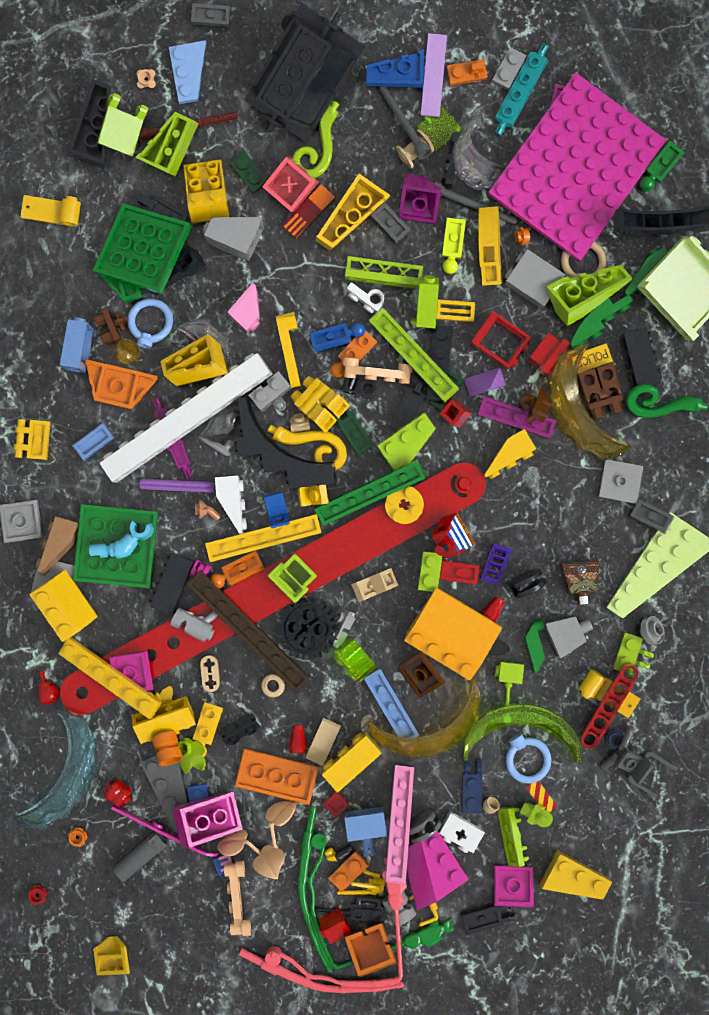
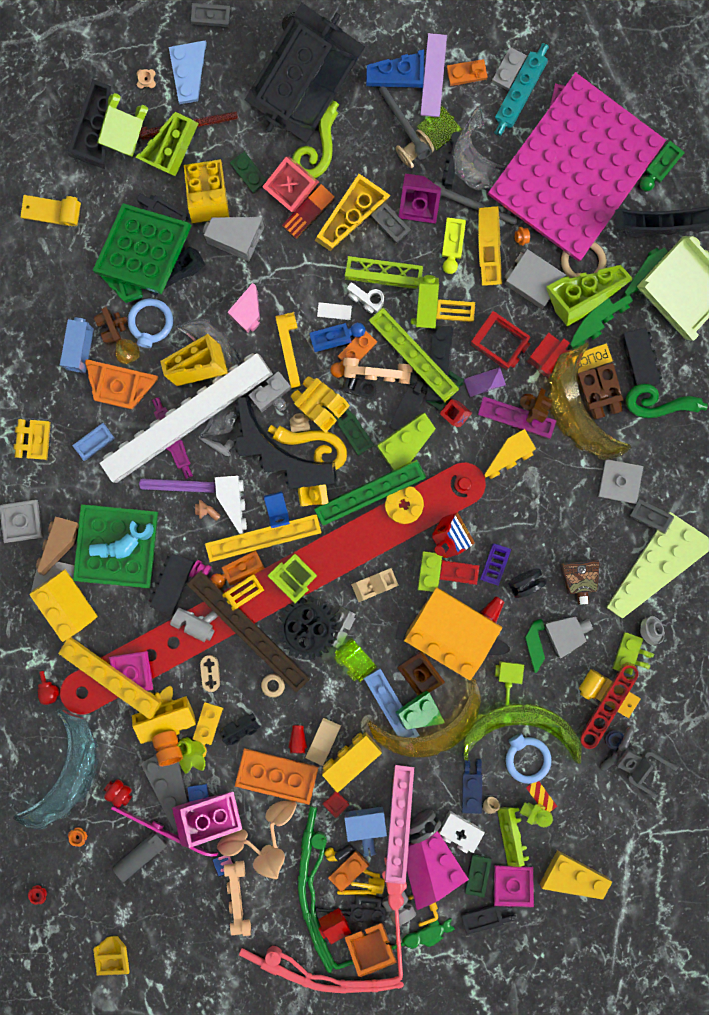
(231, 600): none -> yellow tile
(334, 311): none -> white sticker
(420, 712): none -> wing
(478, 875): none -> dark green plate

